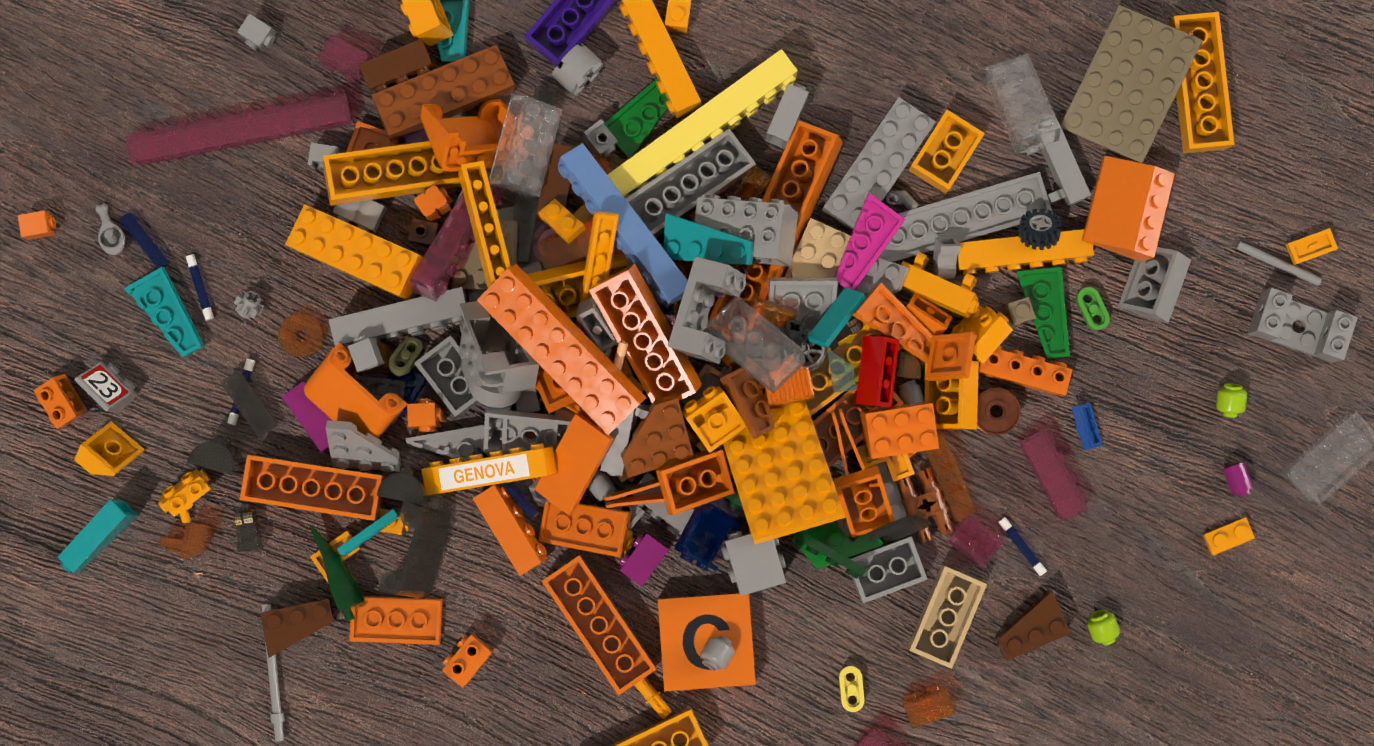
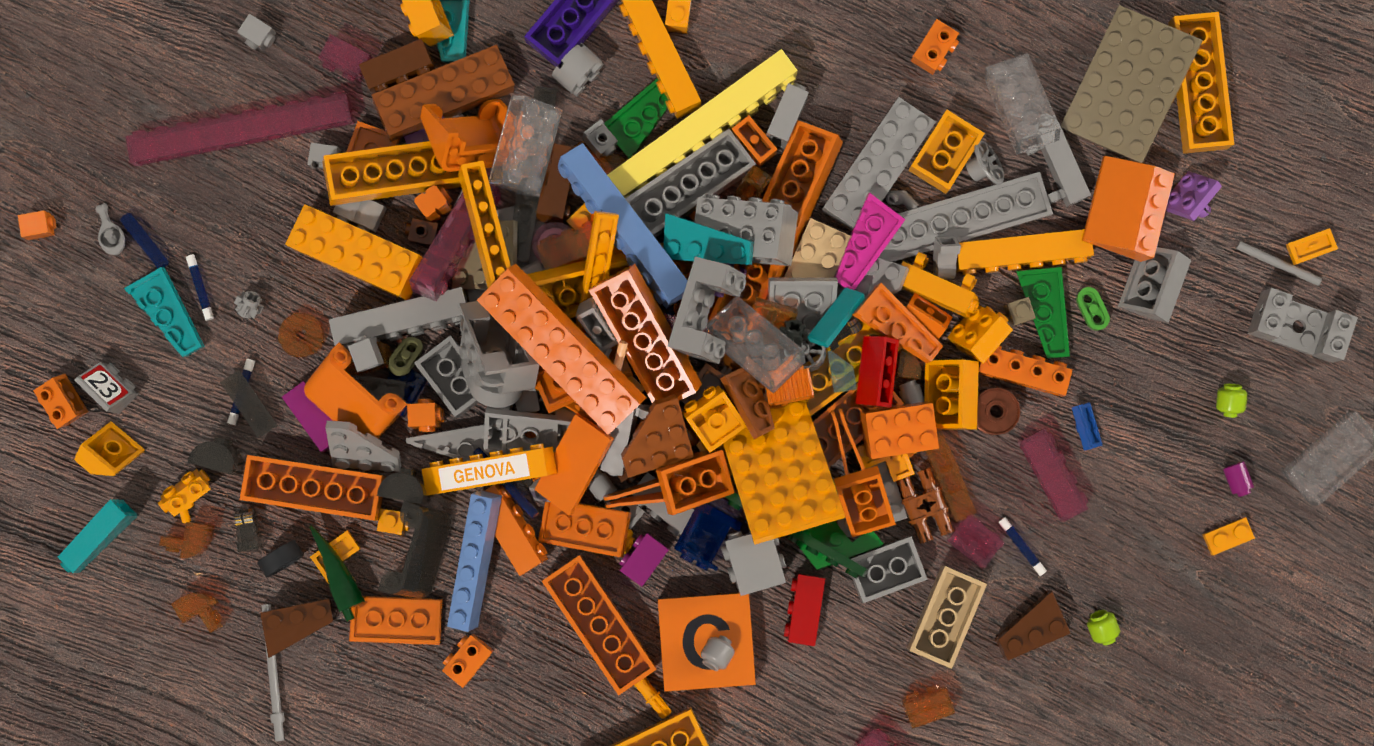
(200, 605): none -> clear orange brick
(280, 558): none -> black tyre
(369, 532): teal tile -> none
(474, 560): none -> medium blue brick
(561, 221): light orange plate -> none
(754, 141): none -> orange brick
(804, 609): none -> red brick
(851, 688): light yellow plate -> none
(899, 529): clear smoke slope -> none
(935, 47): none -> orange brick
(950, 356): orange plate -> none
(982, 164): none -> light grey wheel
(1040, 229): black wheel -> none
(1192, 196): none -> medium lavender plate

